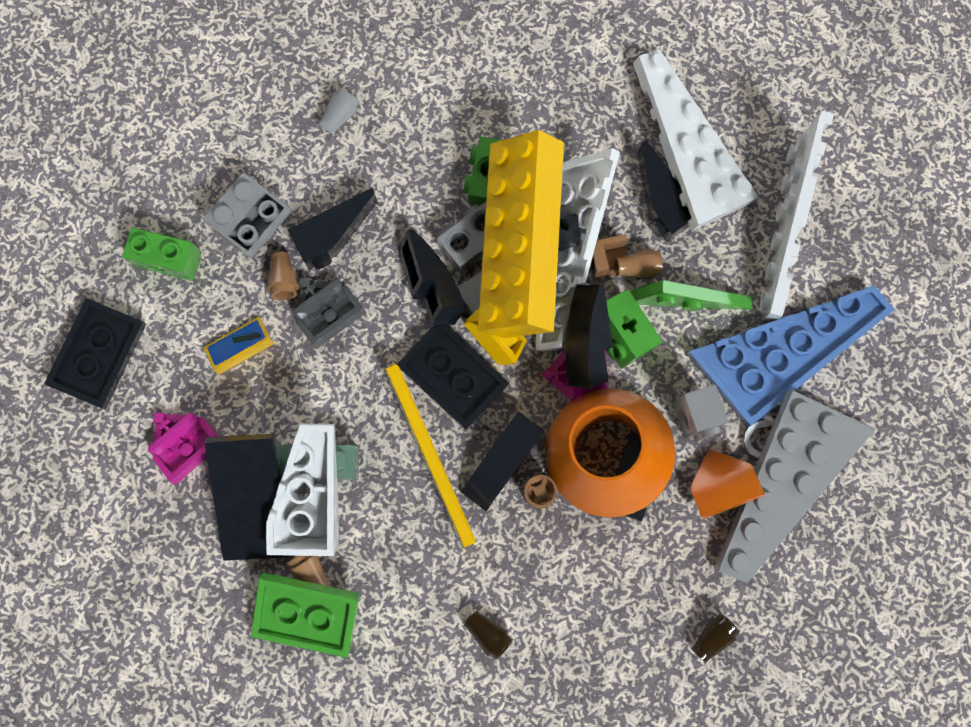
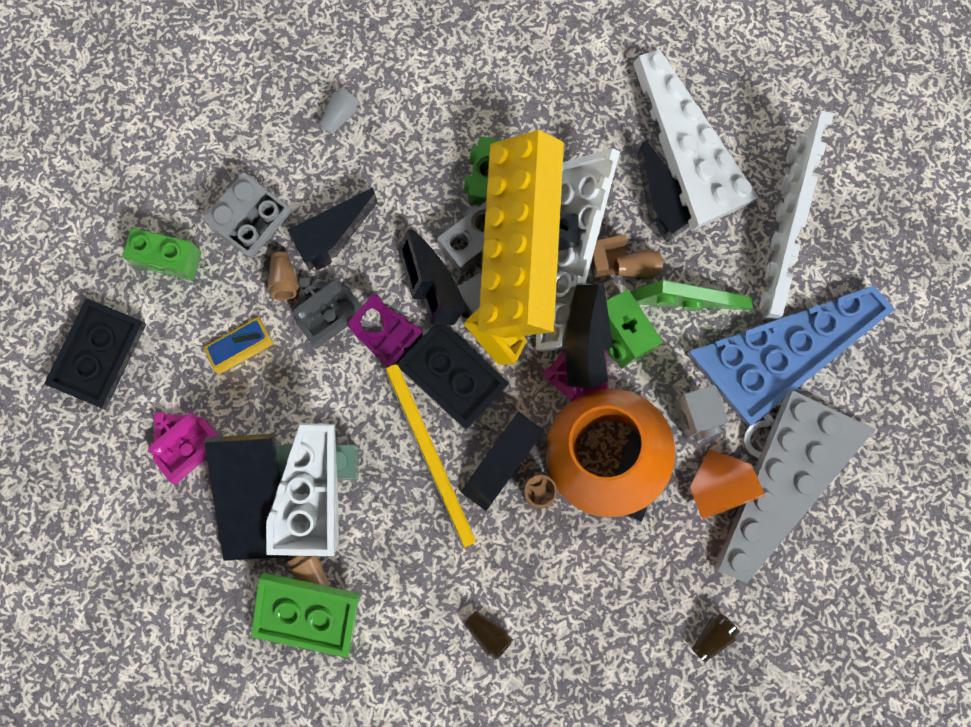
(394, 338): none -> magenta piece

